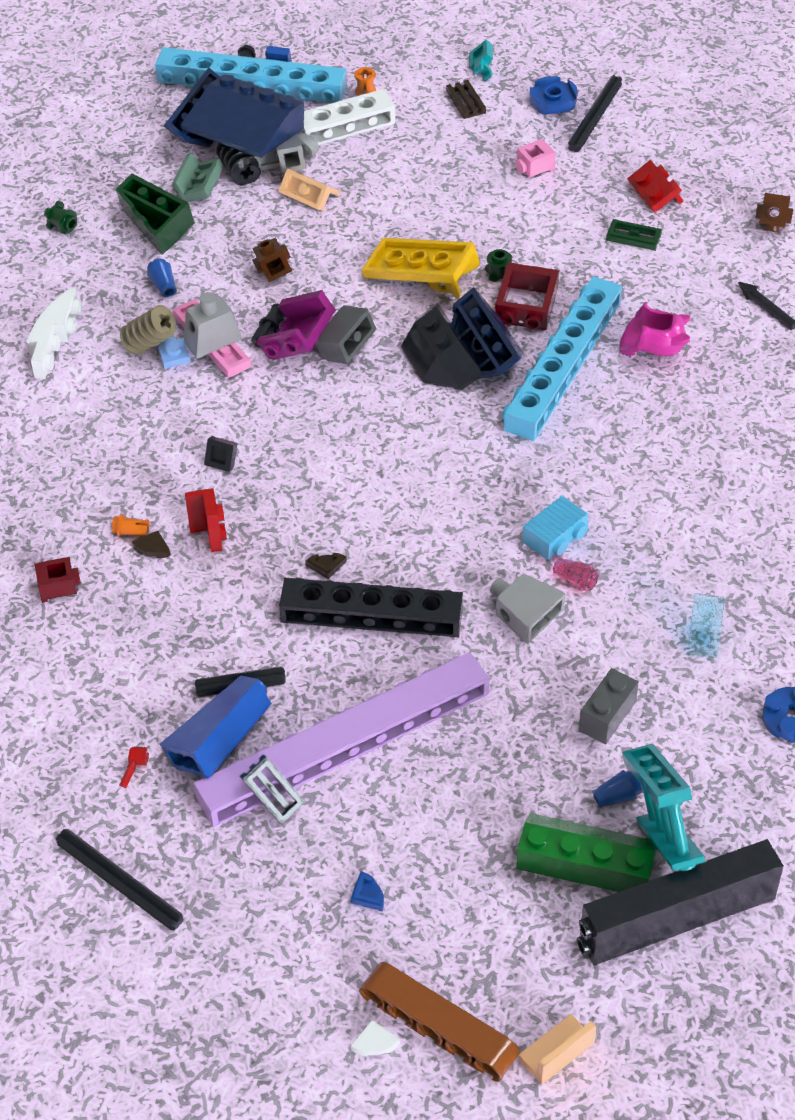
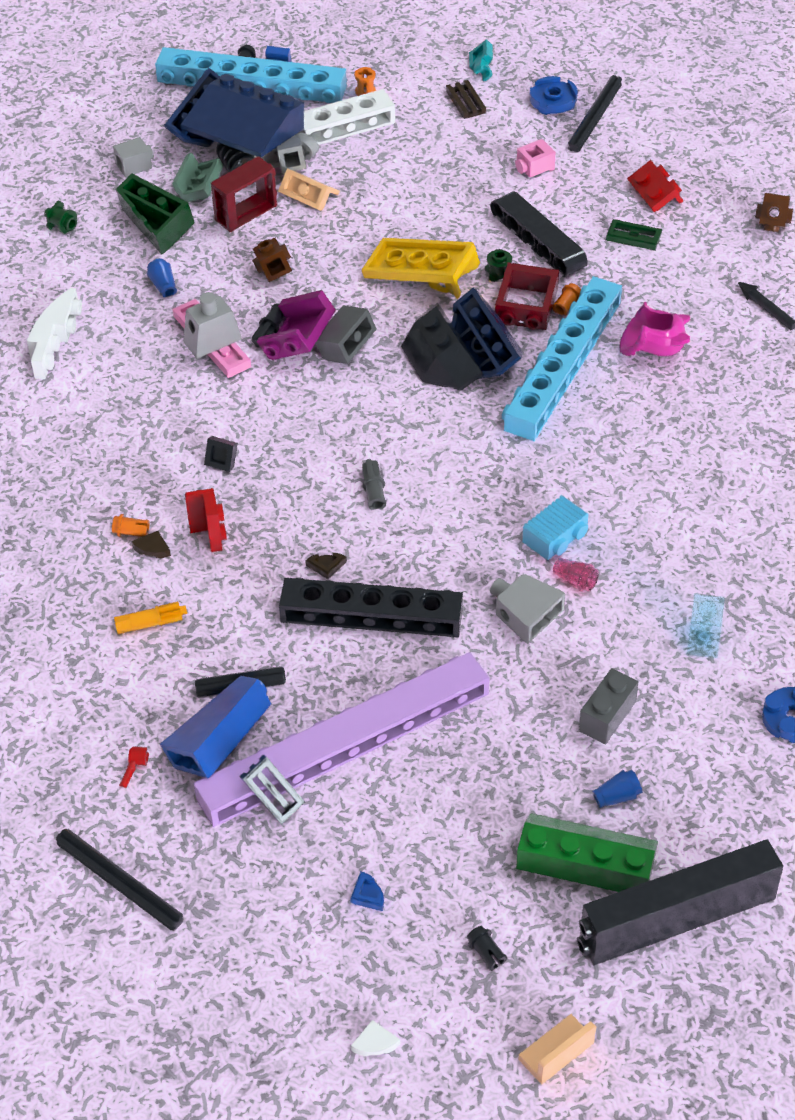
(56, 578): dark red brick -> none
(133, 156): none -> light grey brick
(148, 330): dark tan piece -> none
(150, 617): none -> light orange piece
(173, 352): light blue plate -> none
(223, 190): none -> dark red window
(373, 485): none -> dark grey axle
(441, 1020): dark orange beam -> none
(482, 942): none -> black pin
(540, 233): none -> black beam
(569, 294): none -> orange pin
(663, 795): teal fence -> none

